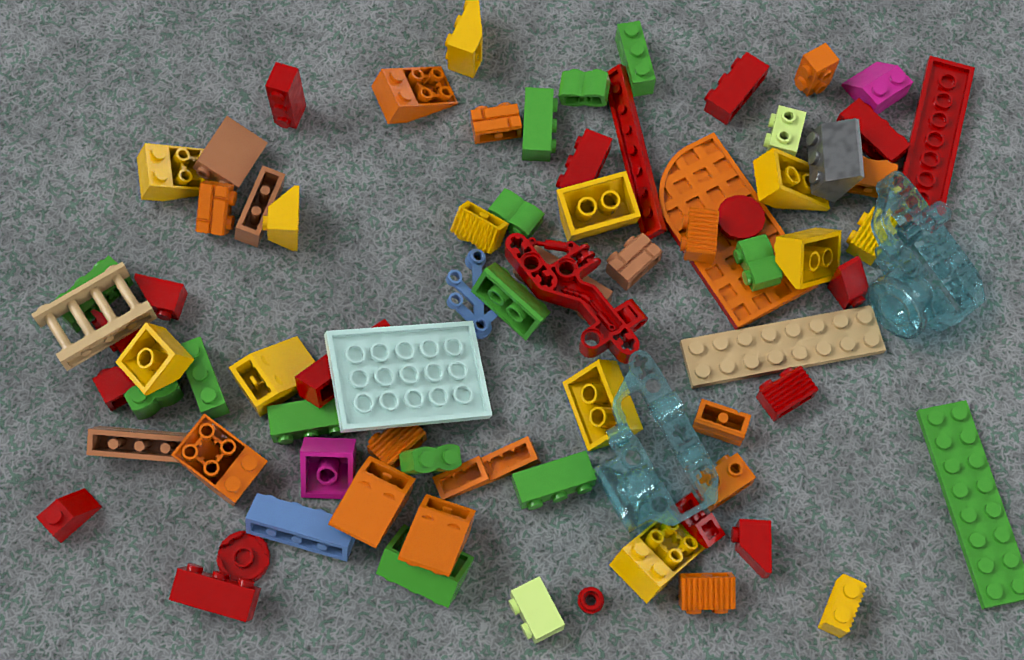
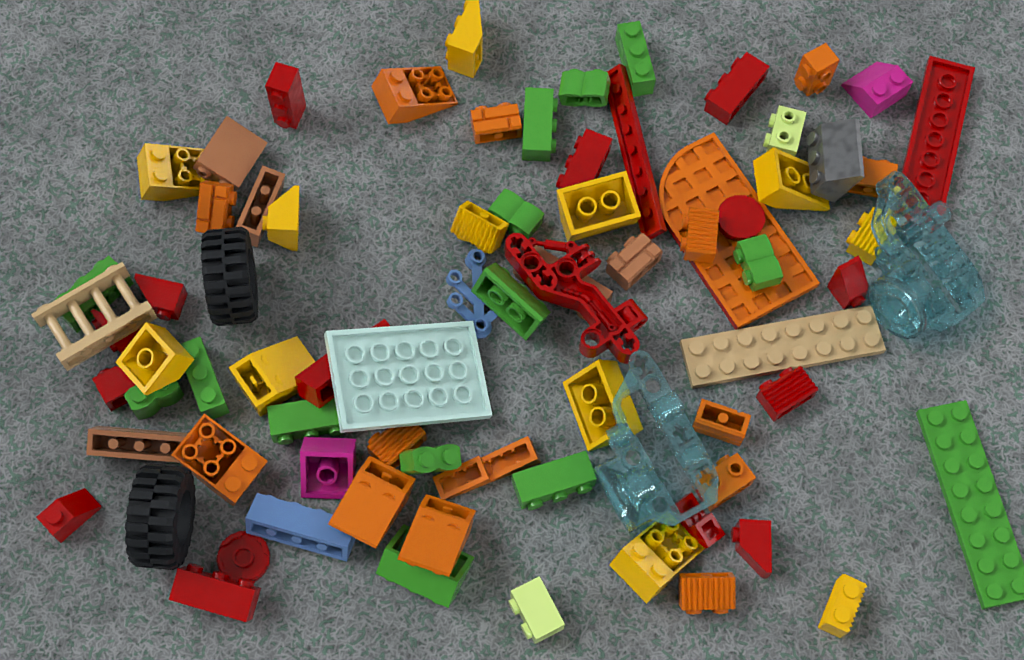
(160, 516): none -> black tyre
(229, 276): none -> black tyre
(590, 592): red plate -> none
(808, 256): yellow slope -> none
(877, 136): red brick -> none

